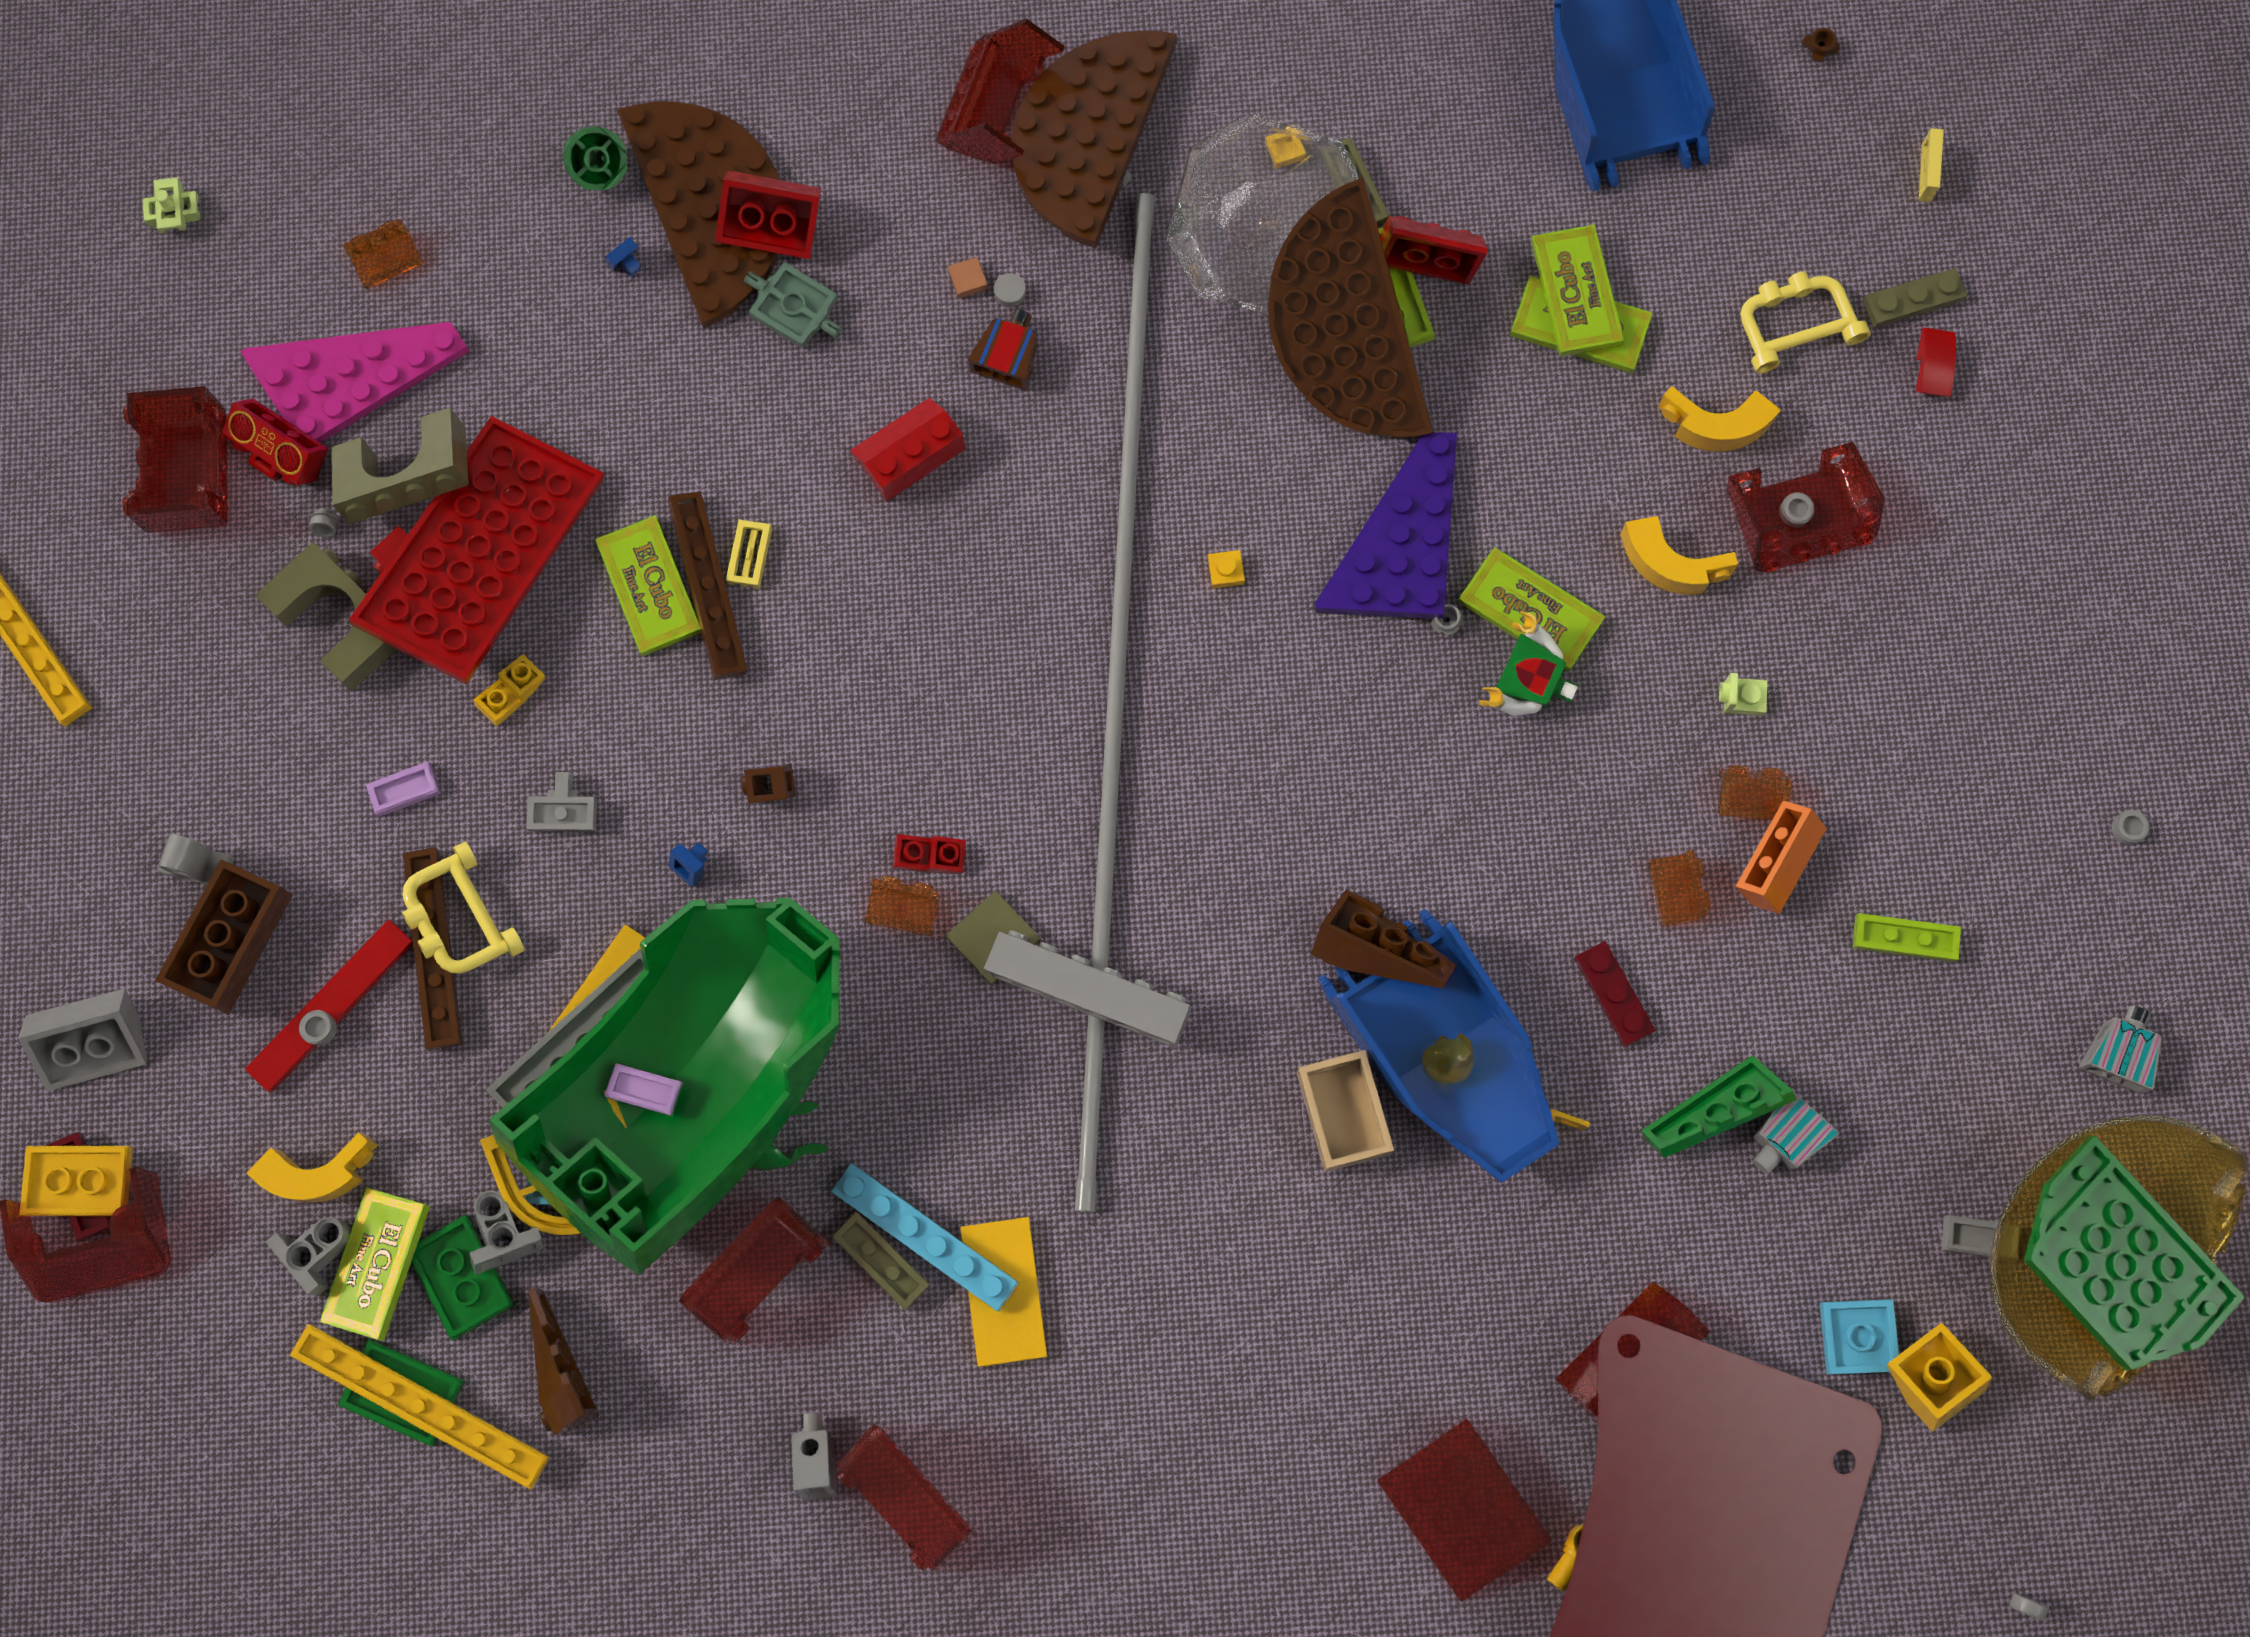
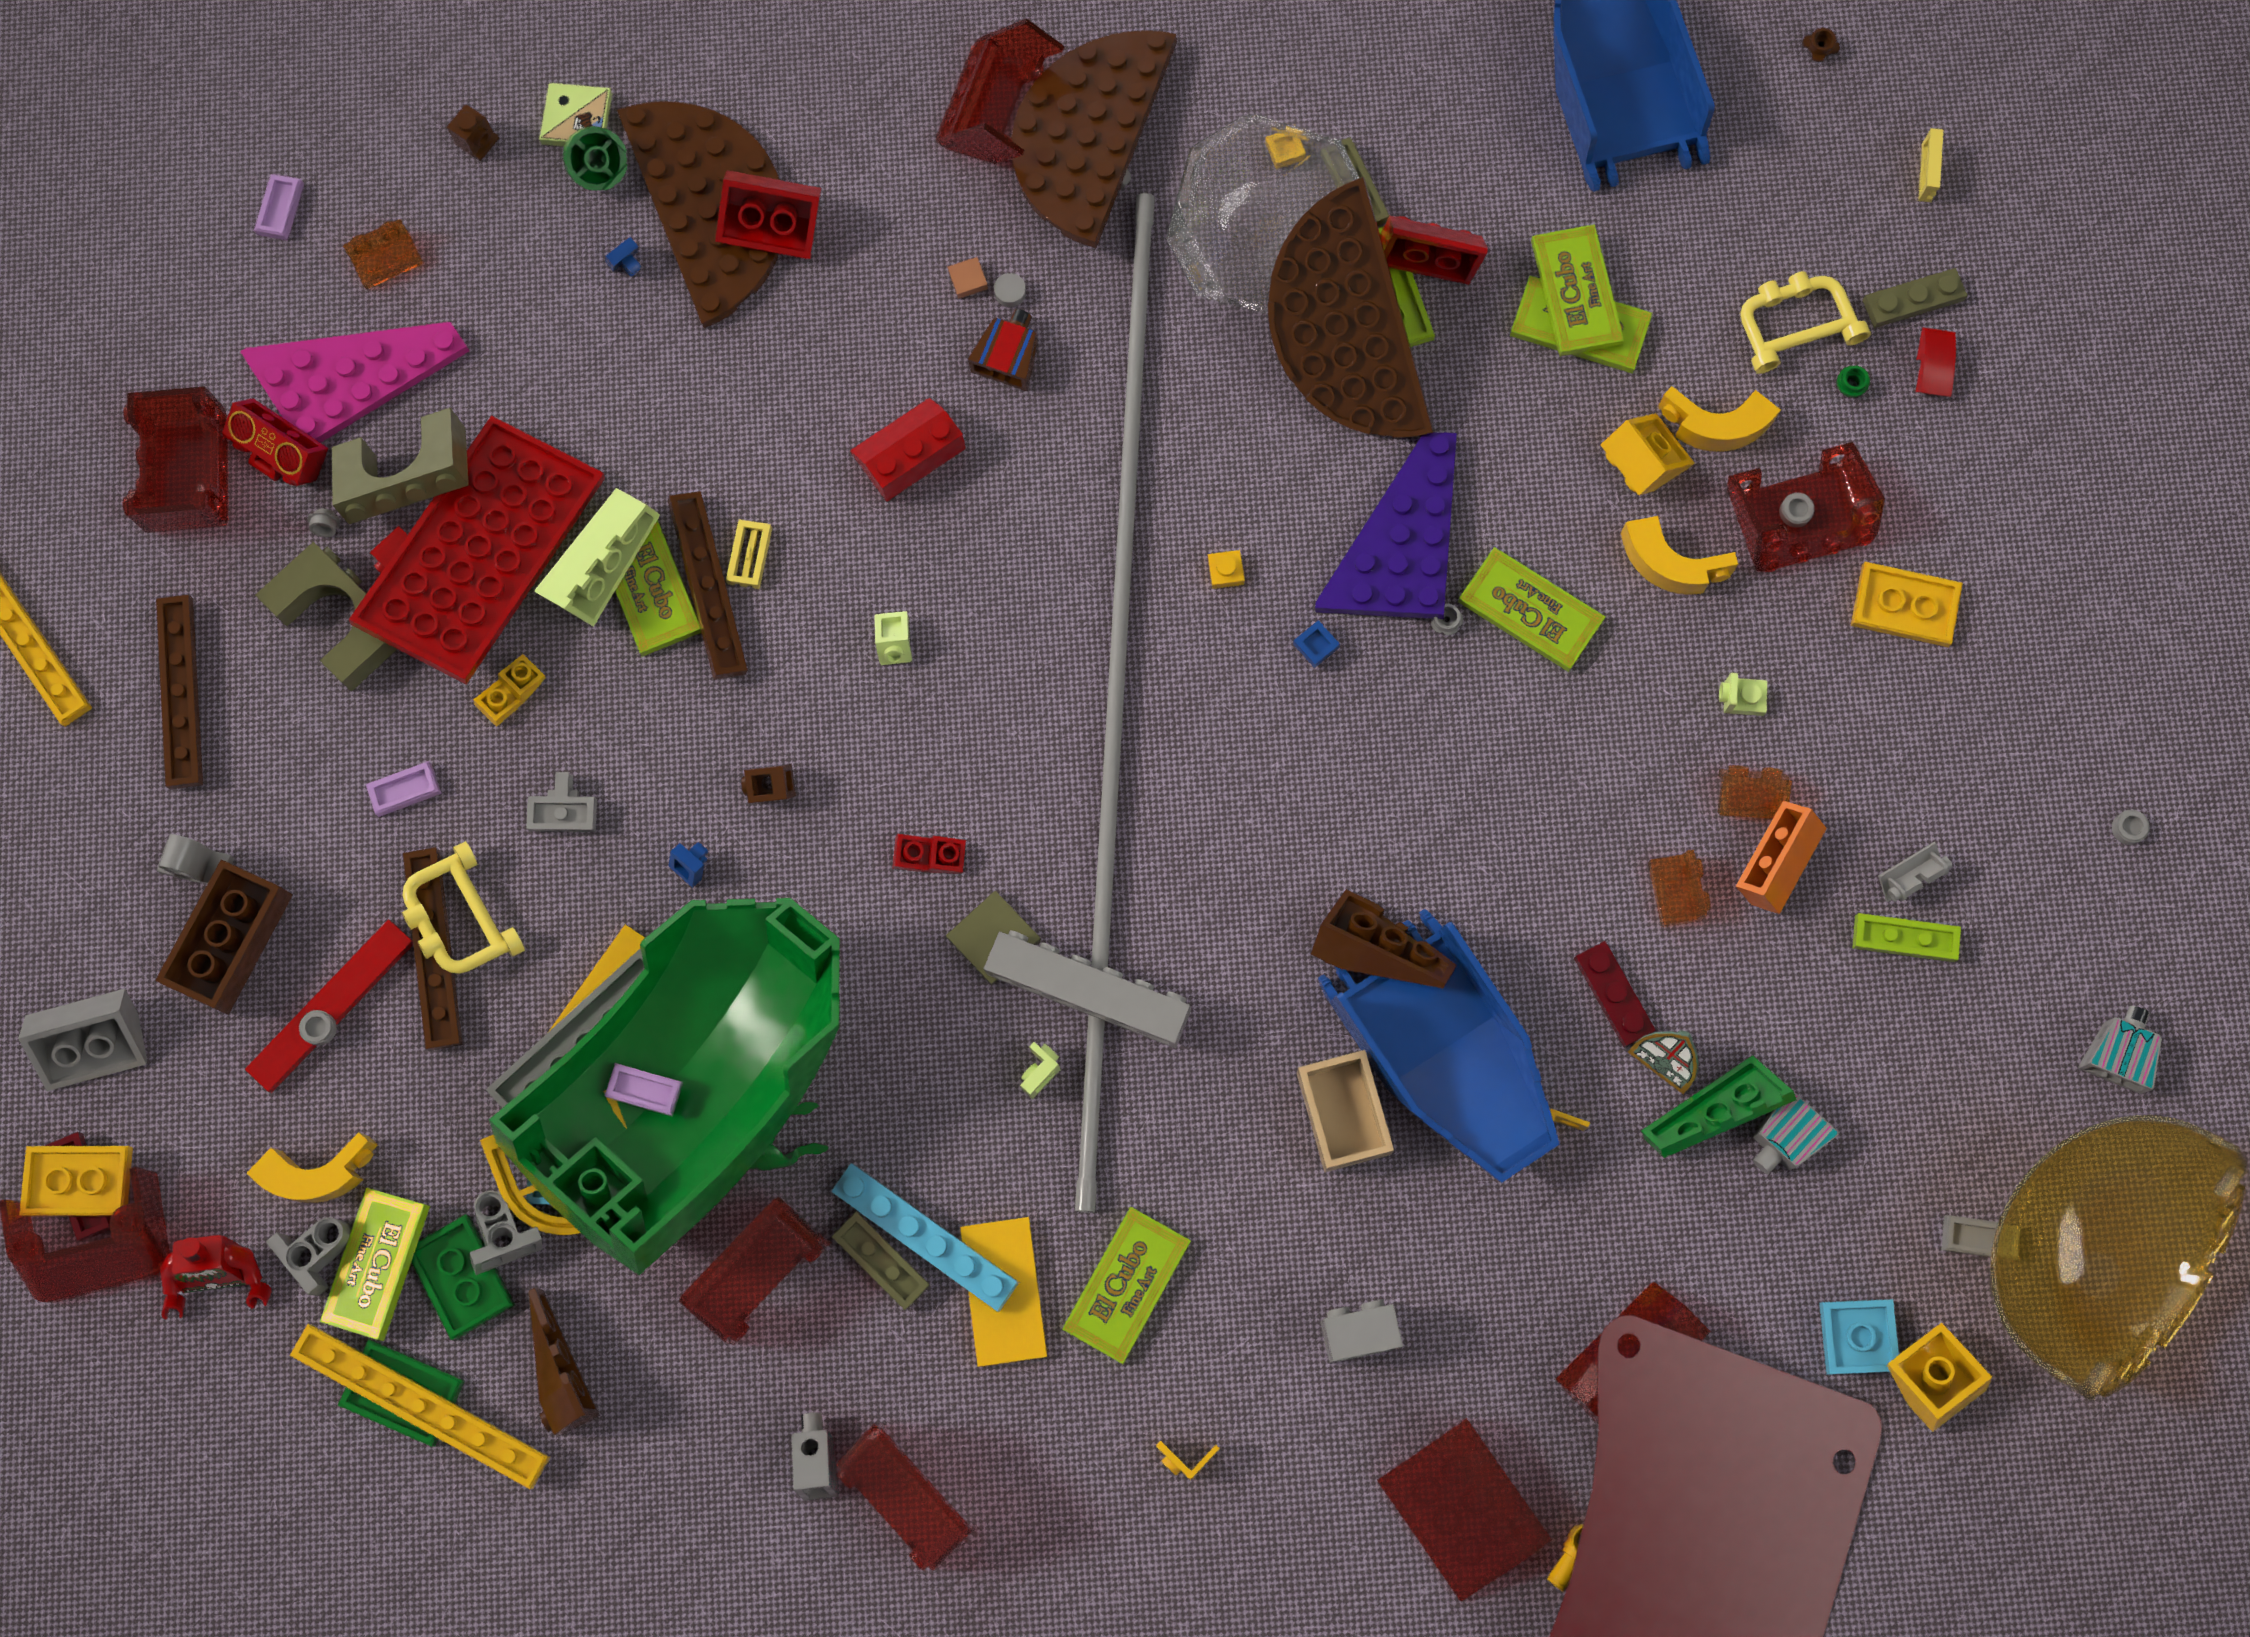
(167, 202): yellowish green piece -> none
(179, 692): none -> reddish brown plate
(209, 1265): none -> red torso
(279, 207): none -> lavender tile
(472, 132): none -> reddish brown brick
(573, 108): none -> tile
(599, 557): none -> yellowish green wedge
(793, 305): sand green plate -> none
(892, 638): none -> yellowish green bracket
(902, 906): clear orange bracket -> none
(1039, 1076): none -> yellowish green bracket
(1126, 1285): none -> lime tile
(1175, 1465): none -> yellow bracket
(1316, 644): none -> blue plate
(1360, 1332): none -> light grey brick
(1449, 1059): clear yellow hair -> none
(1531, 673): torso -> none
(1646, 453): none -> yellow slope
(1669, 1056): none -> shield
(1856, 373): none -> green plate
(1906, 604): none -> yellow tile
(1908, 875): none -> light grey hinge
(2028, 1606): light grey tile -> none
(2124, 1262): green plate -> none

